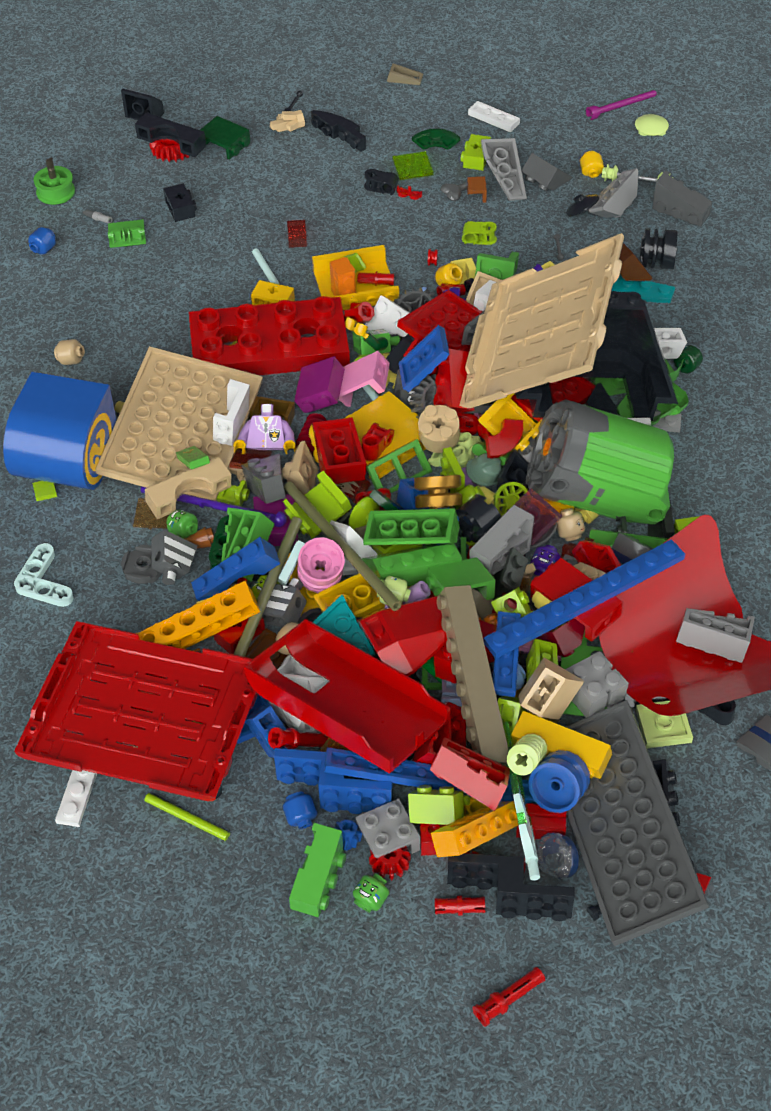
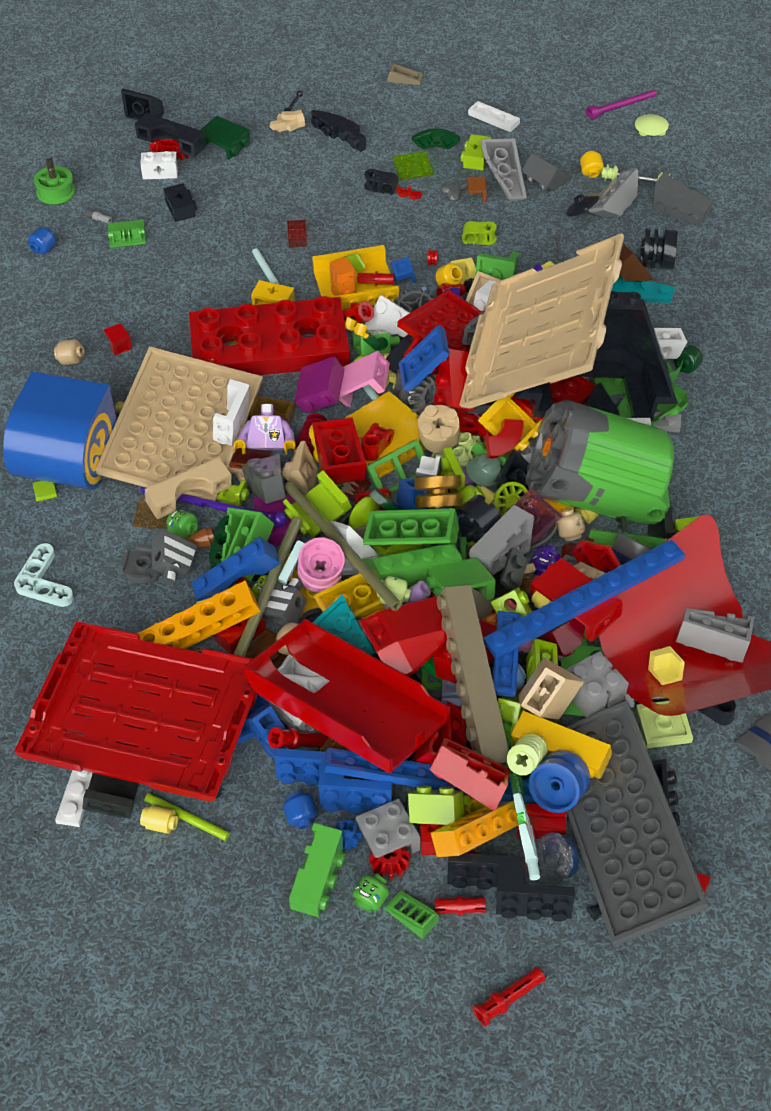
(110, 796): none -> pearl dark grey panel
(118, 338): none -> red panel
(159, 165): none -> white brick
(159, 819): none -> light yellow brick
(192, 457): bright green tile -> none
(403, 269): none -> blue panel
(422, 929): none -> bright green slope
(429, 467): none -> white panel
(666, 665): none -> light yellow panel

